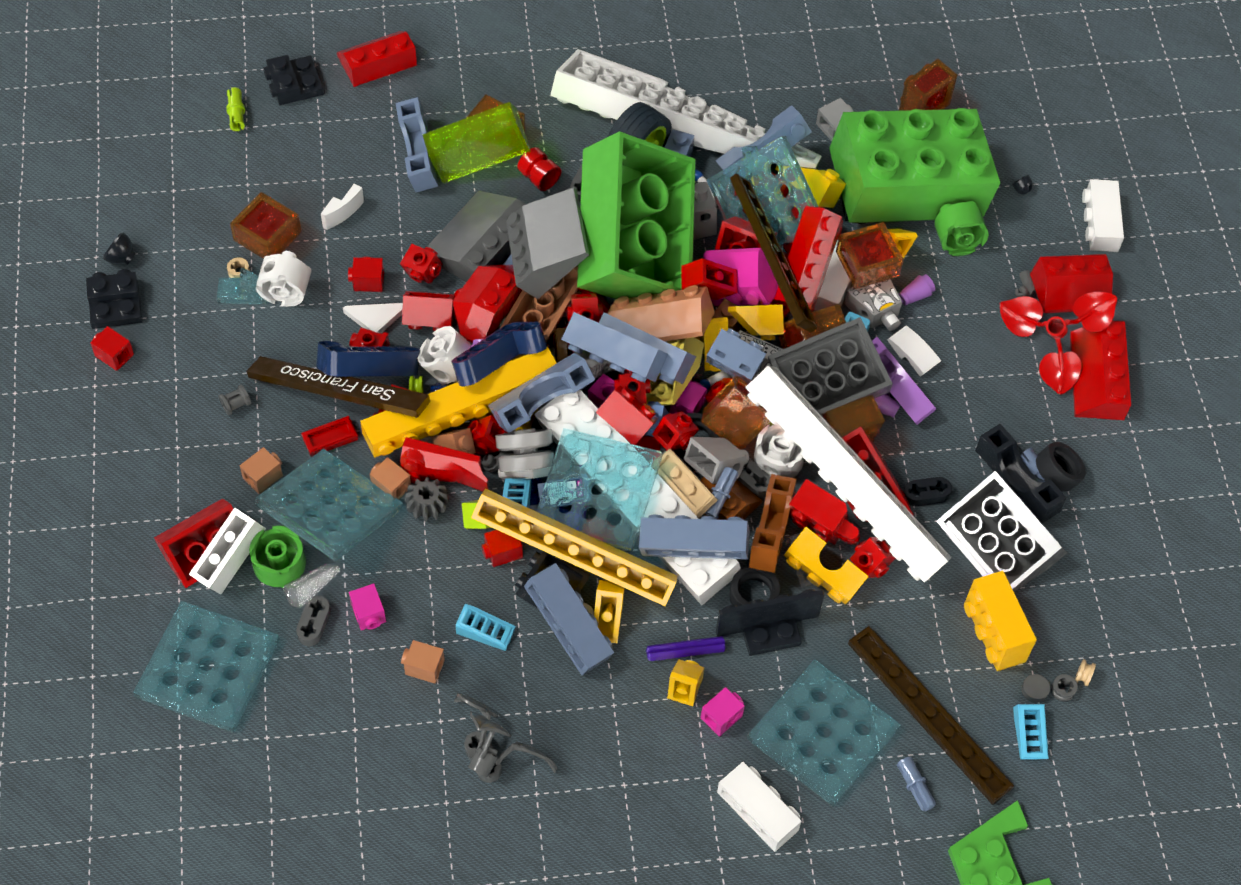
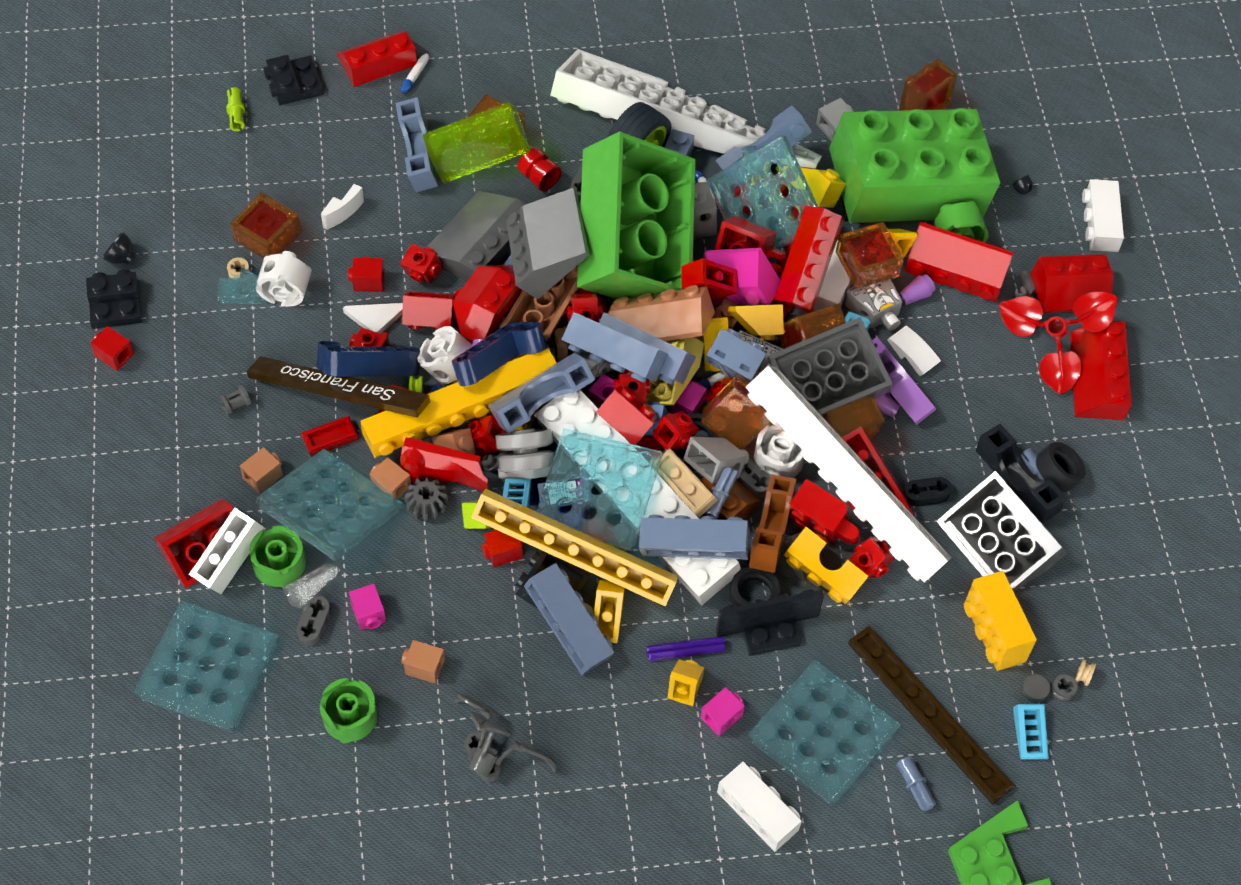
(362, 713): none -> bright green brick
(417, 69): none -> white piece
(481, 635): medium azure slope -> none
(774, 253): dark brown tile -> none
(959, 261): none -> slope

